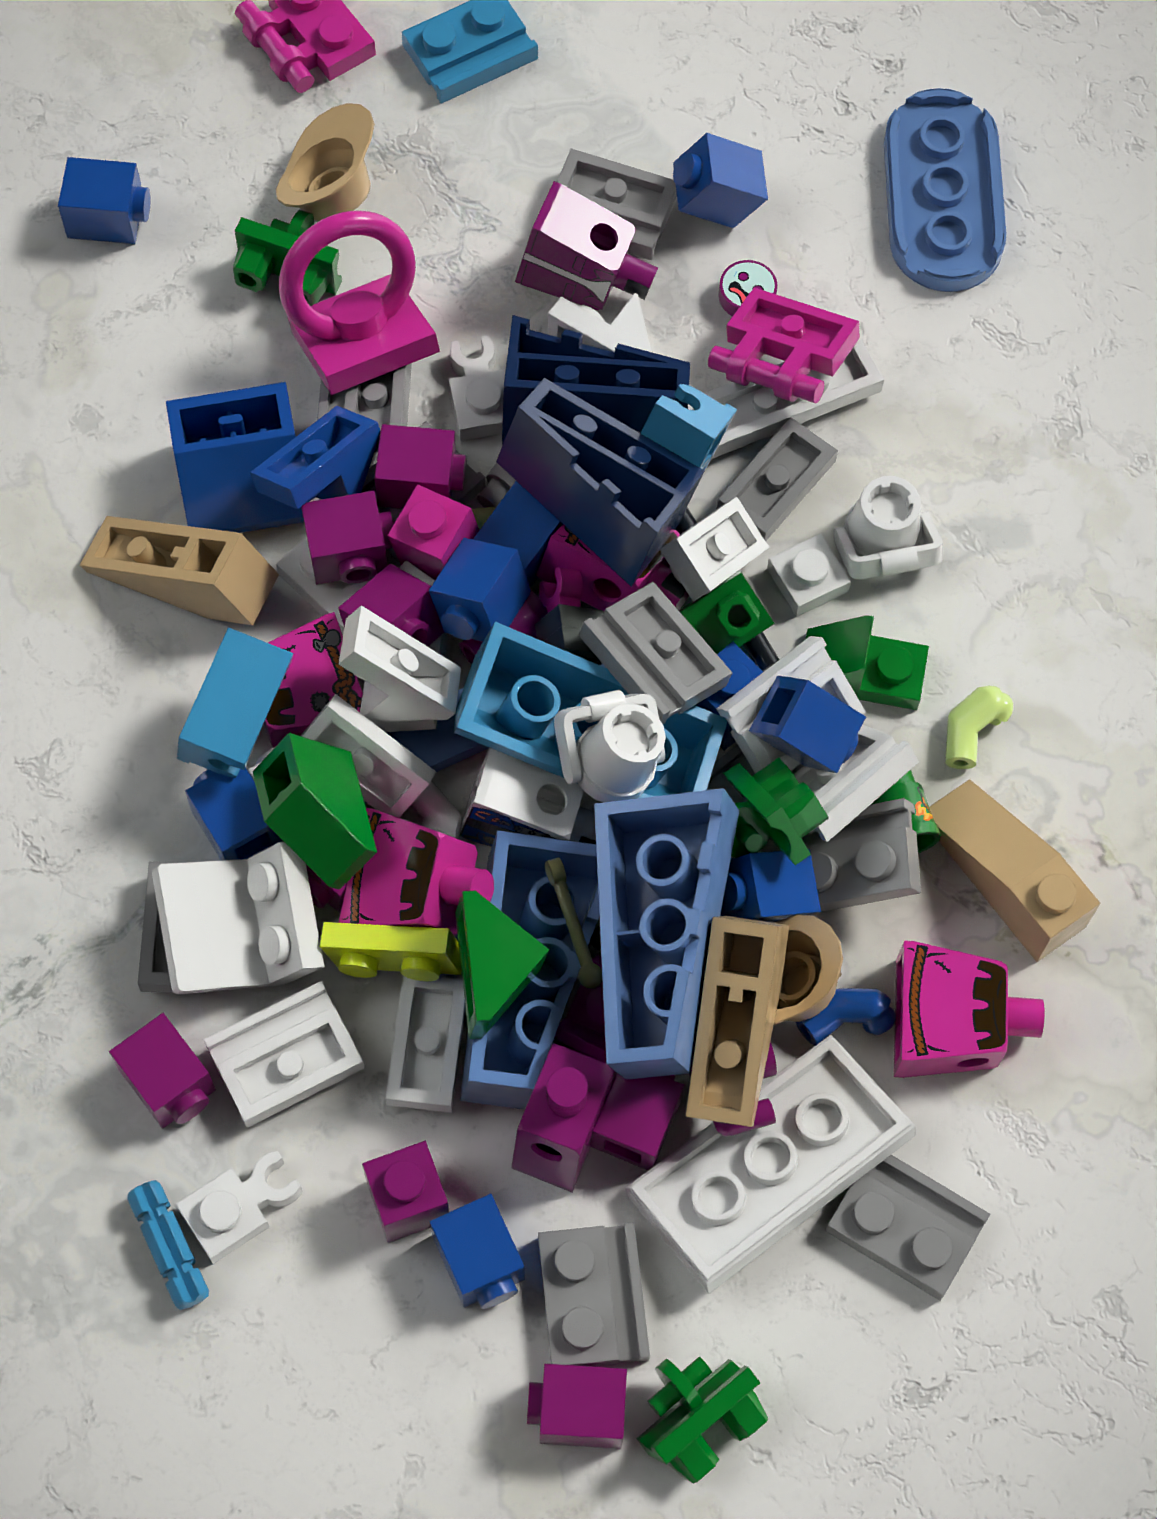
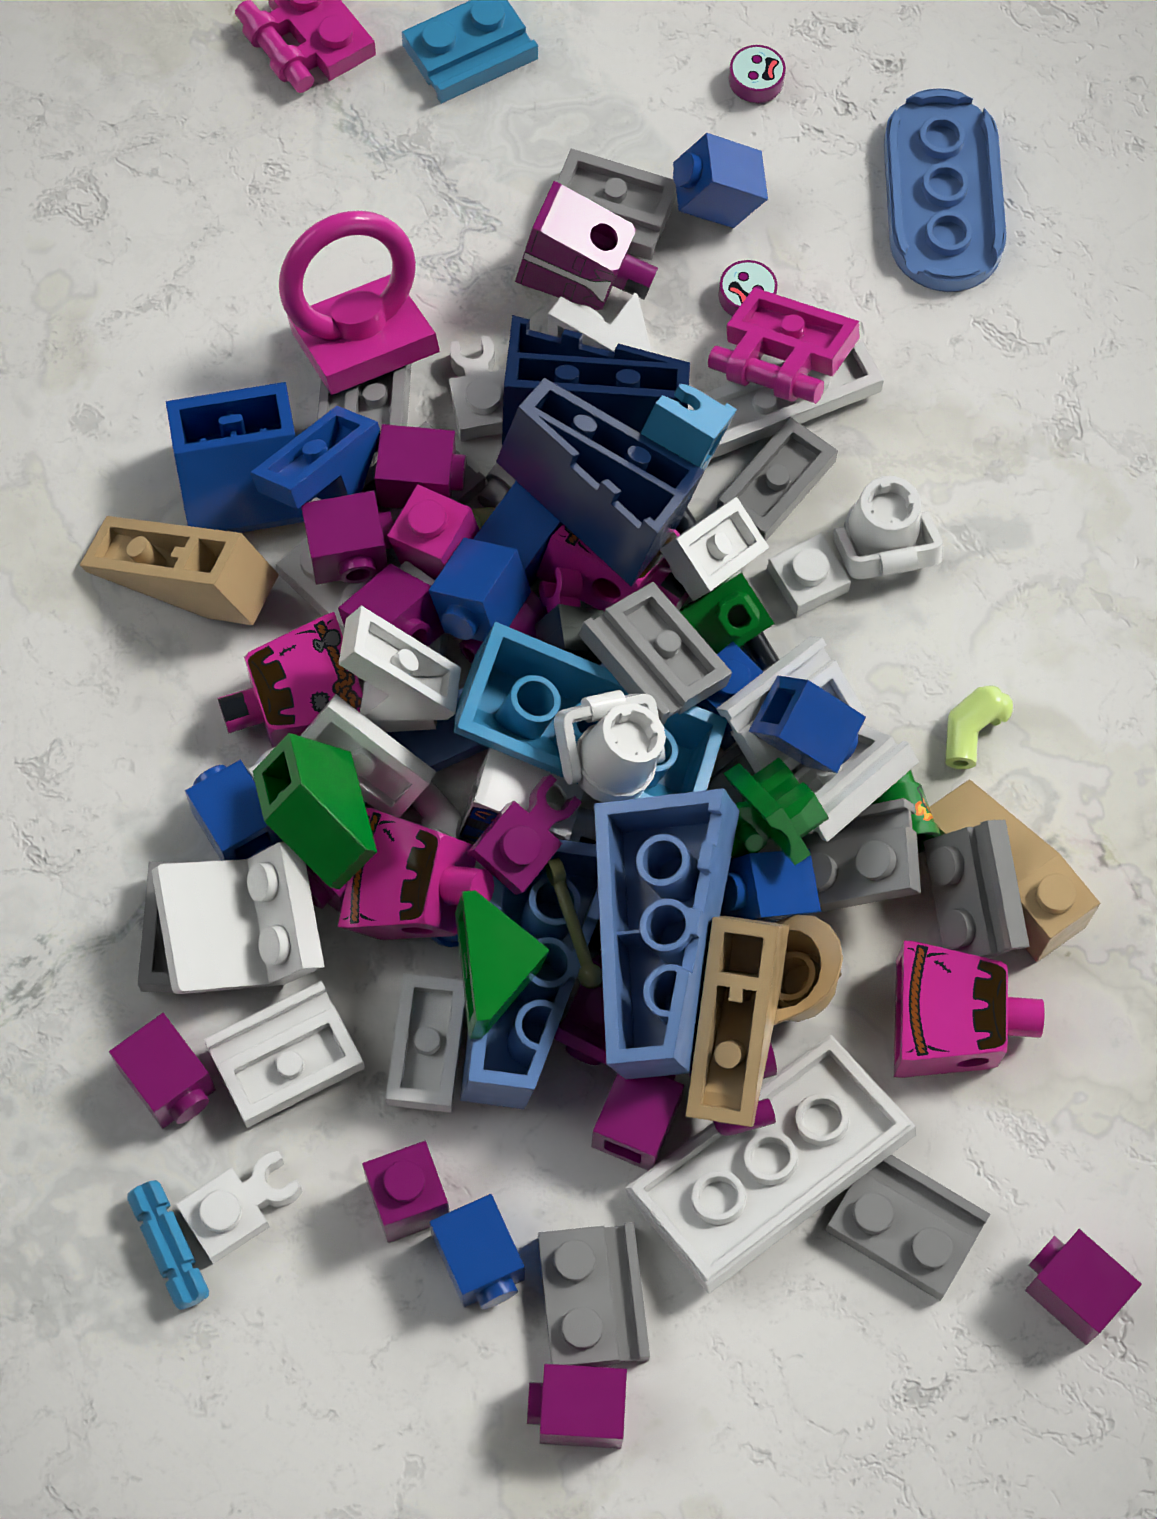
(103, 200): blue brick -> none
(233, 703): dark azure hinge -> none
(265, 248): green hips -> none
(328, 163): tan piece -> none
(413, 951): neon yellow plate -> none
(519, 840): none -> magenta plate
(562, 1116): magenta torso -> none
(722, 1396): green hips -> none
(757, 73): none -> tile
(850, 1006): blue arm -> none
(875, 666): green slope -> none
(976, 890): none -> light grey plate
(1080, 1285): none -> magenta brick

